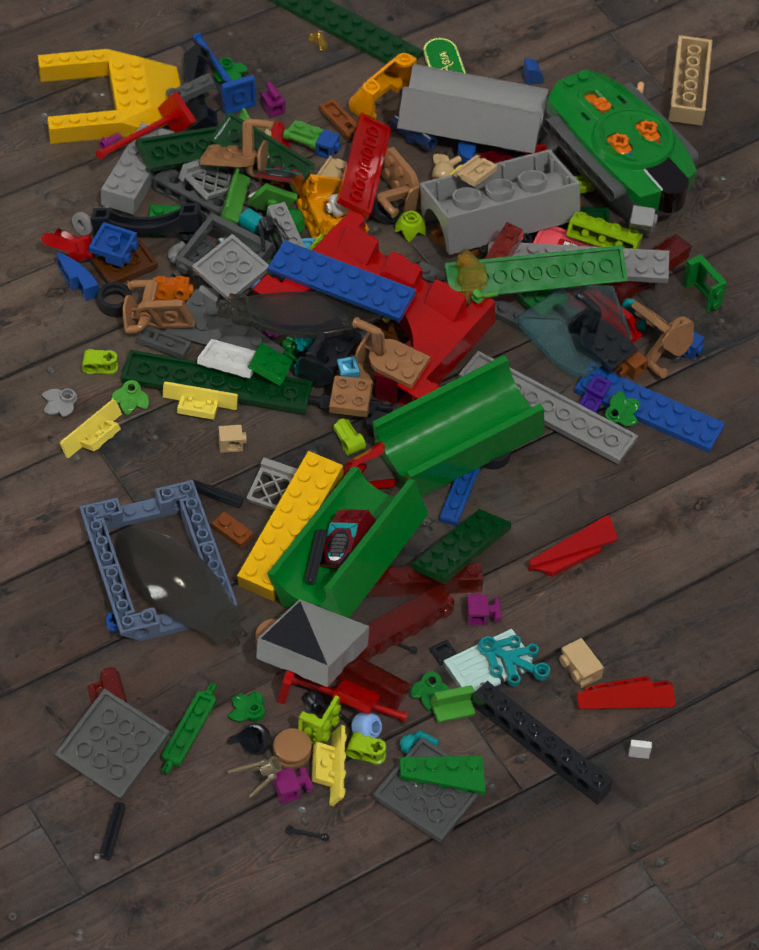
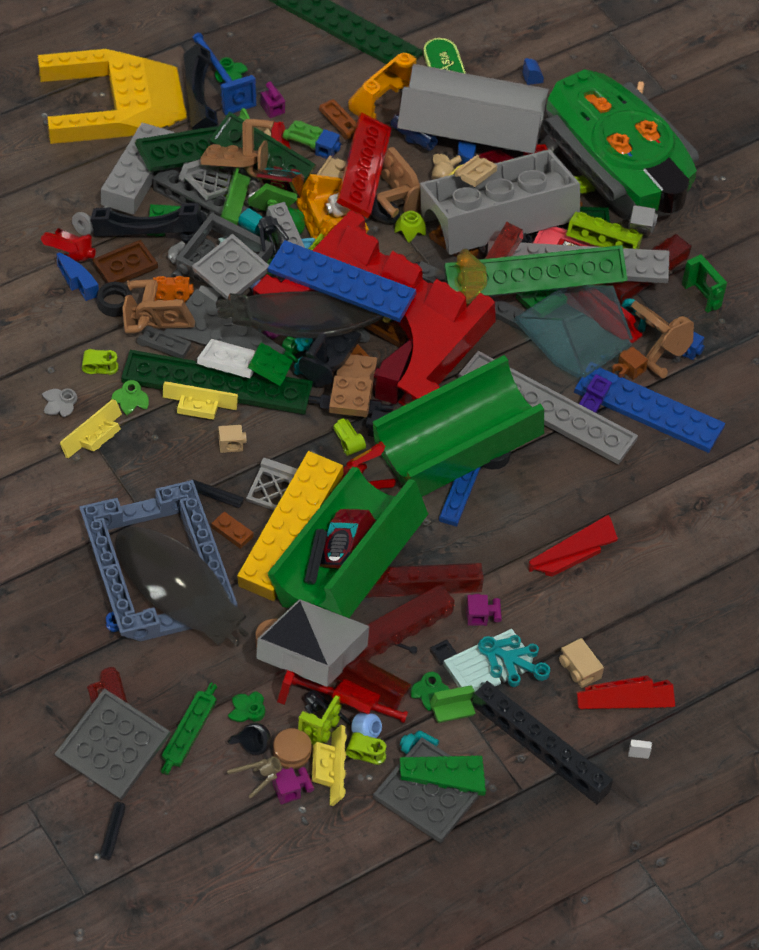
(105, 142): magenta pin -> none
(114, 244): blue plate -> none
(174, 113): red tile -> none
(193, 88): dark grey plate -> none
(290, 830): black hinge -> none
(319, 38): clear yellow arm -> none
(348, 367): medium azure slope -> none
(390, 356): medium nougat plate -> none
(461, 546): dark green plate -> none
(478, 297): bright green hand -> none
(599, 336): black plate -> none
(625, 409): green plate -> none
(690, 80): tan brick -> none

